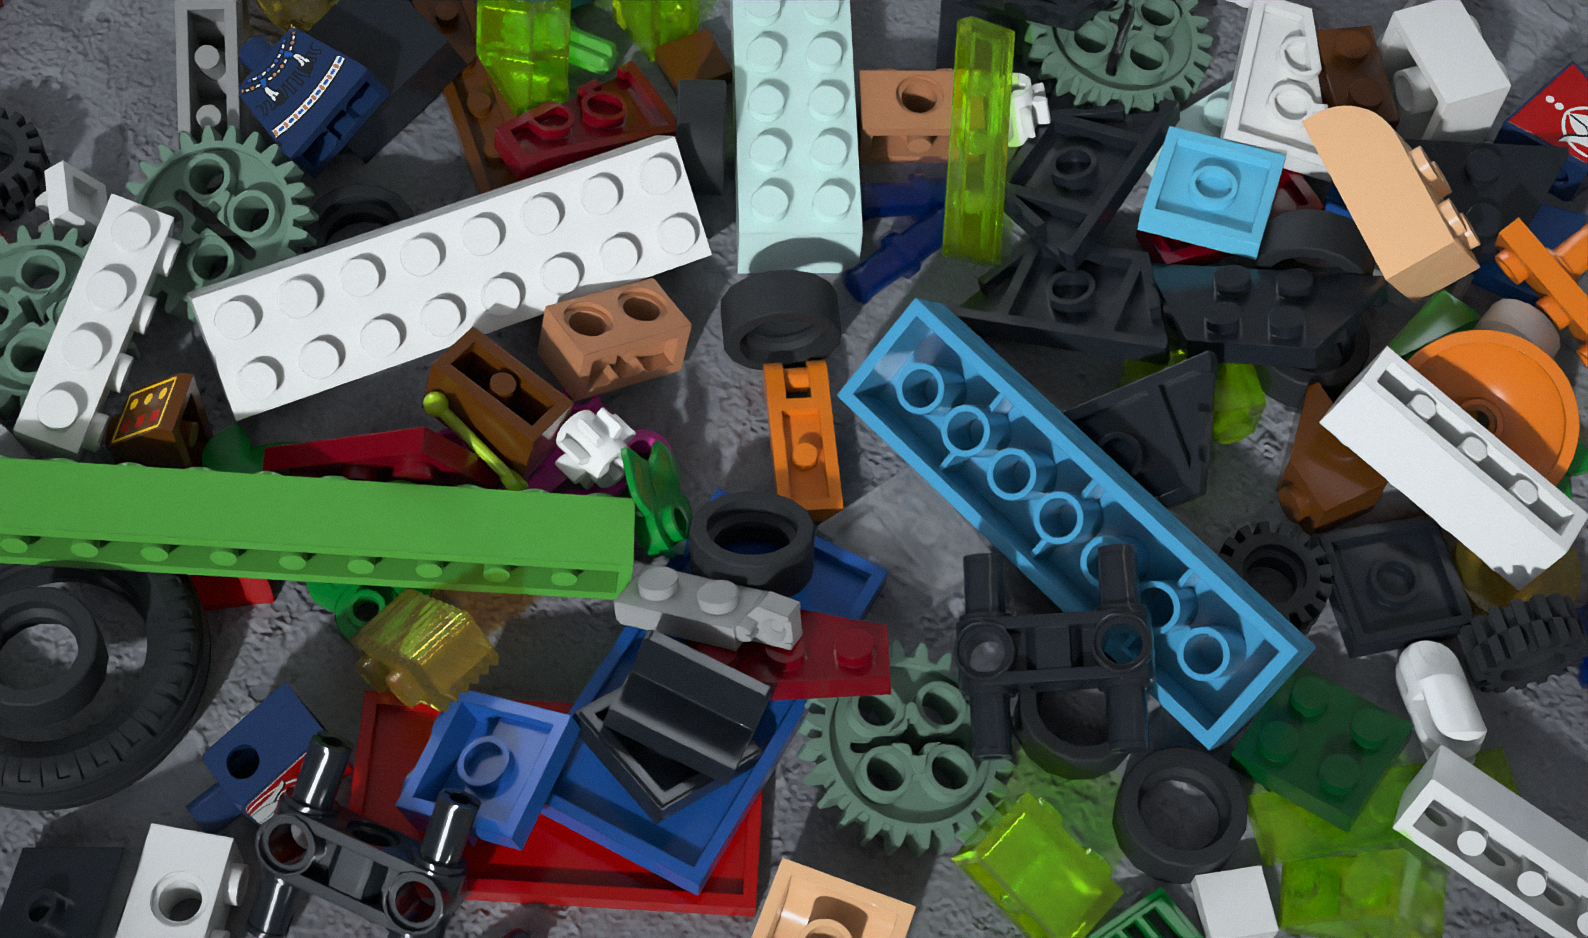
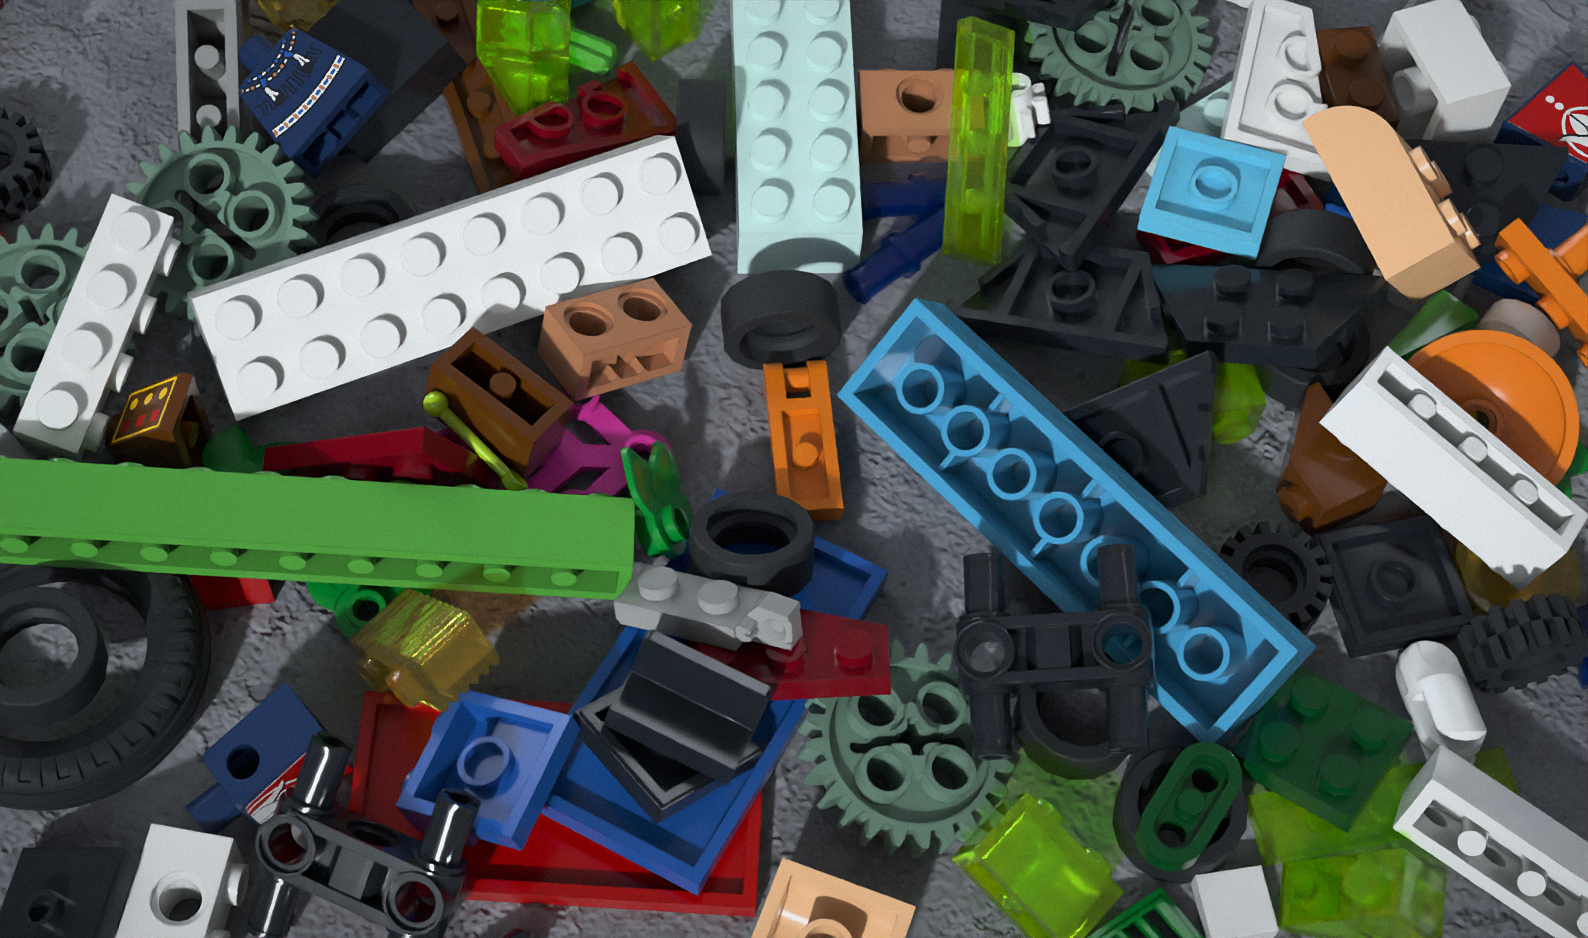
(72, 201): white tile -> none
(593, 448): white gear -> none
(692, 58): reddish brown tile -> none
(908, 533): clear wing -> none
(1187, 810): none -> dark green plate

